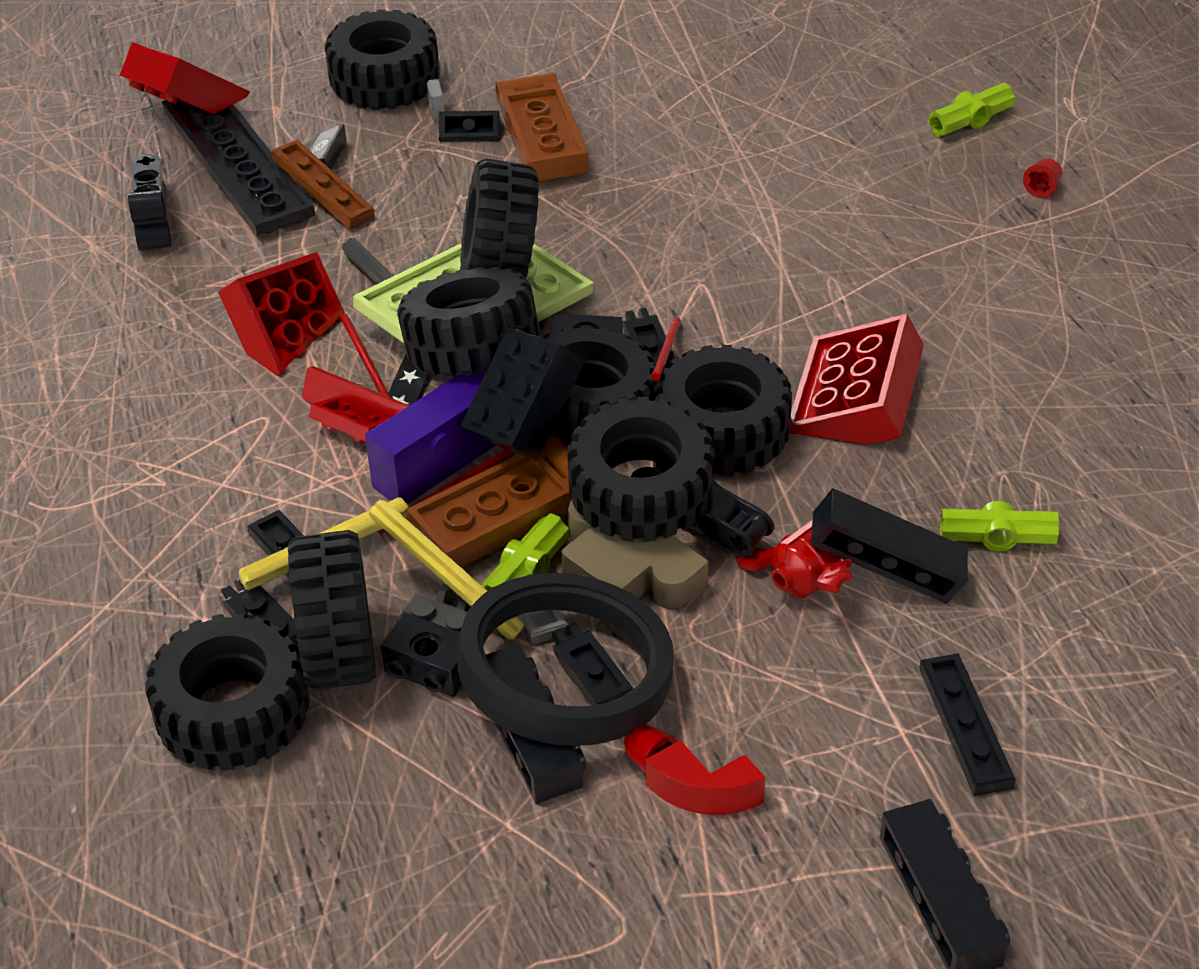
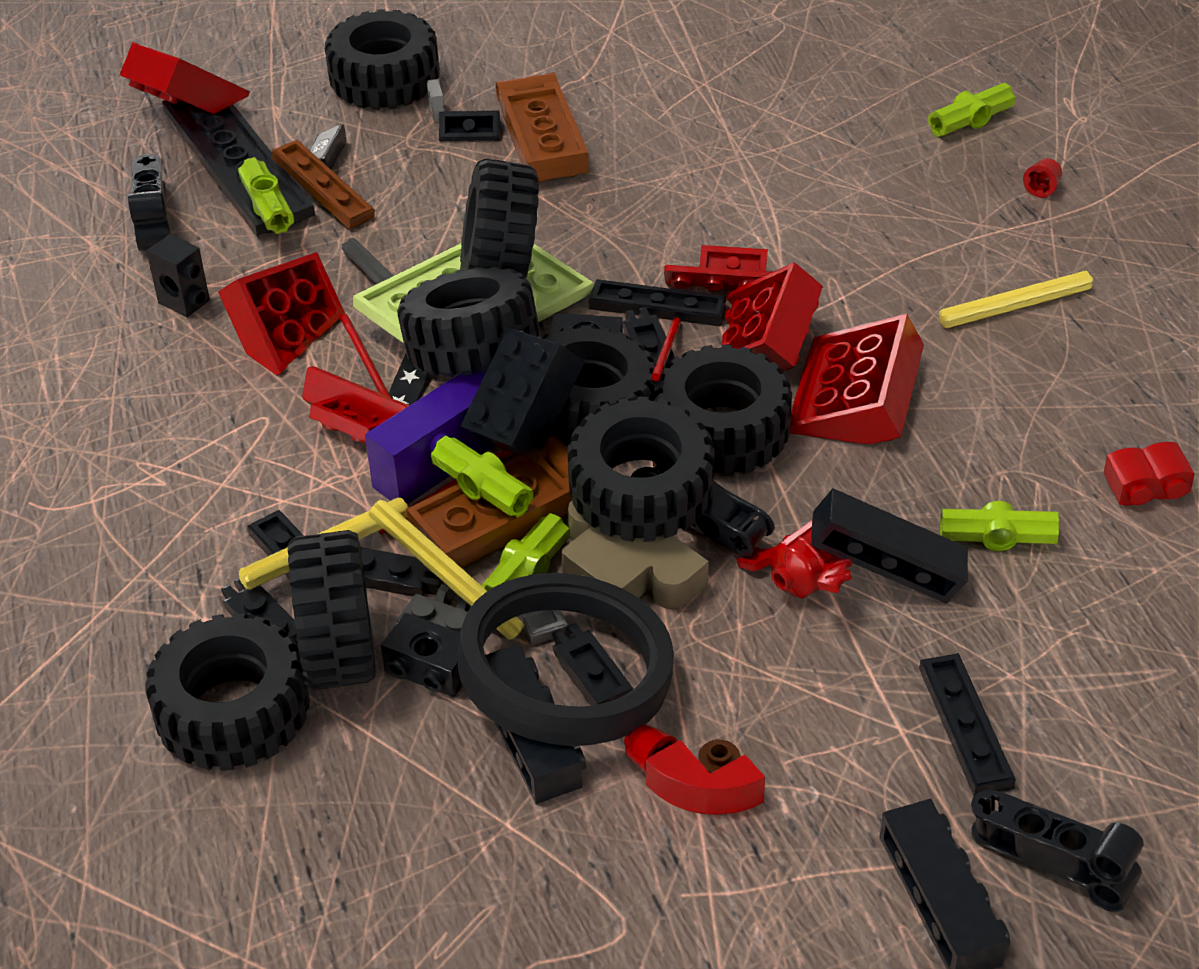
(178, 275): none -> black brick
(265, 195): none -> lime piece
(398, 573): none -> black hinge
(482, 476): none -> lime piece
(659, 301): none -> black tile
(712, 749): none -> reddish brown plate
(720, 268): none -> red bracket
(773, 314): none -> red wedge
(1015, 299): none -> light yellow axle
(1061, 846): none -> black piece
(1148, 473): none -> red brick

